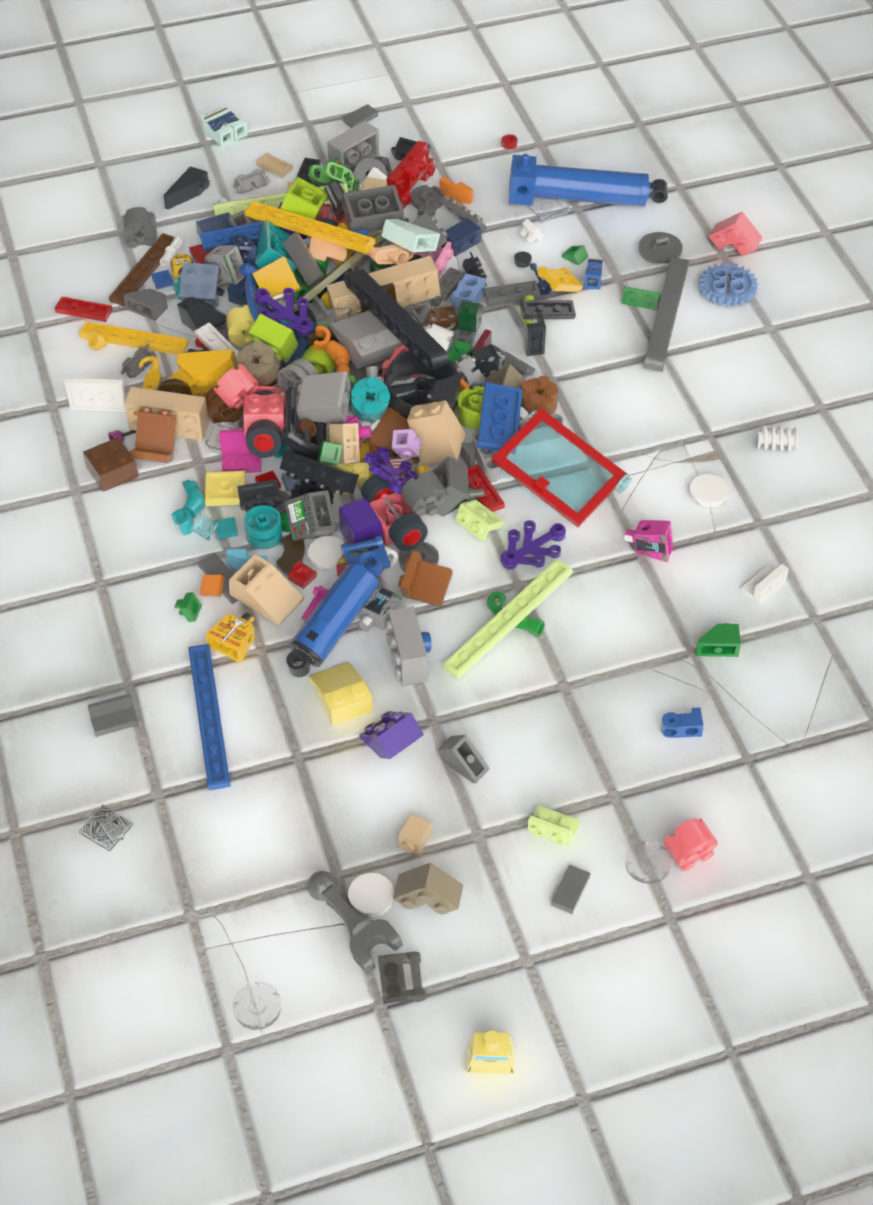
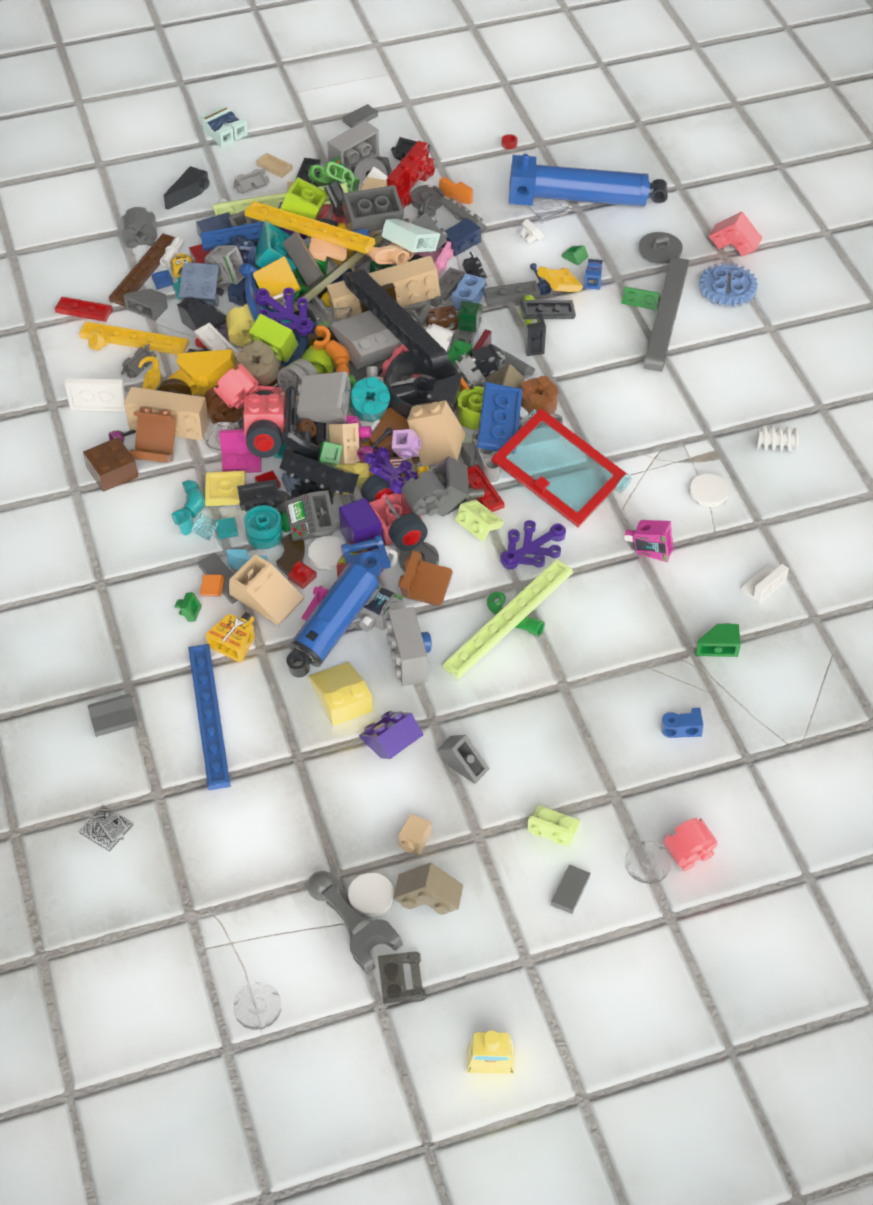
(369, 449): none -> hinge
(522, 259): black tile -> none

